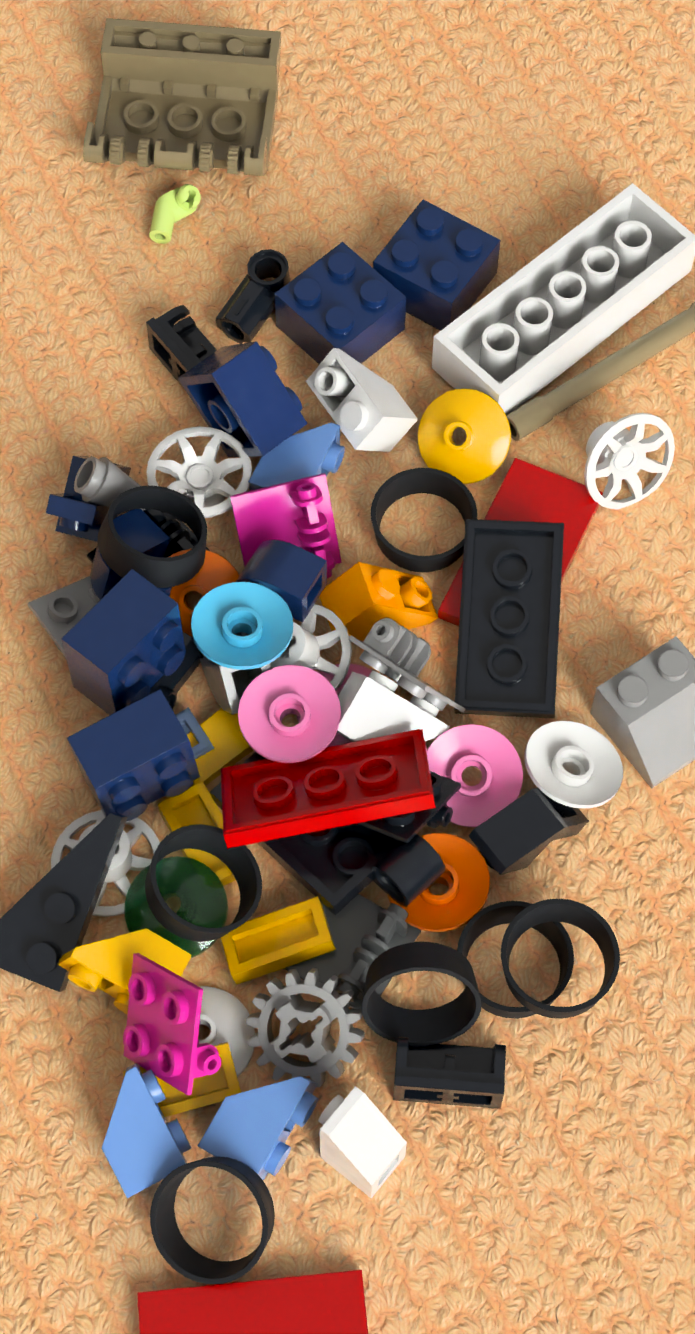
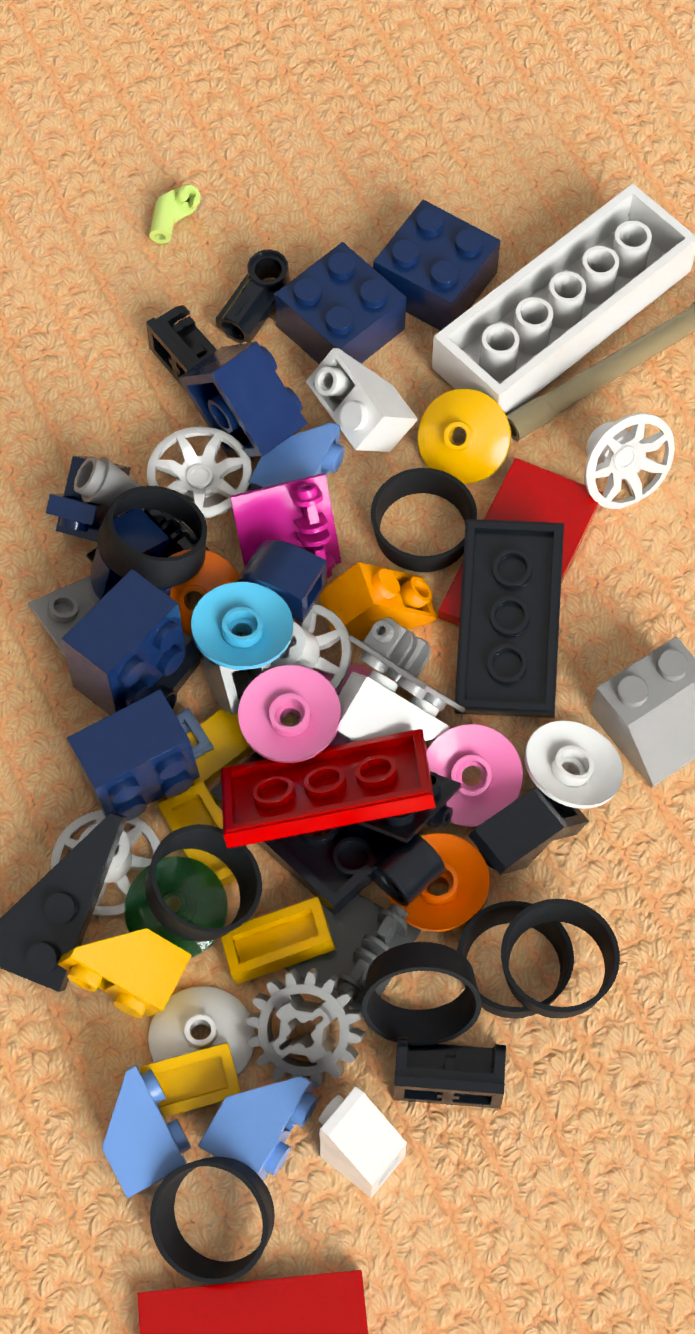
(165, 1026): dark pink hinge -> none
(186, 97): dark tan slope -> none

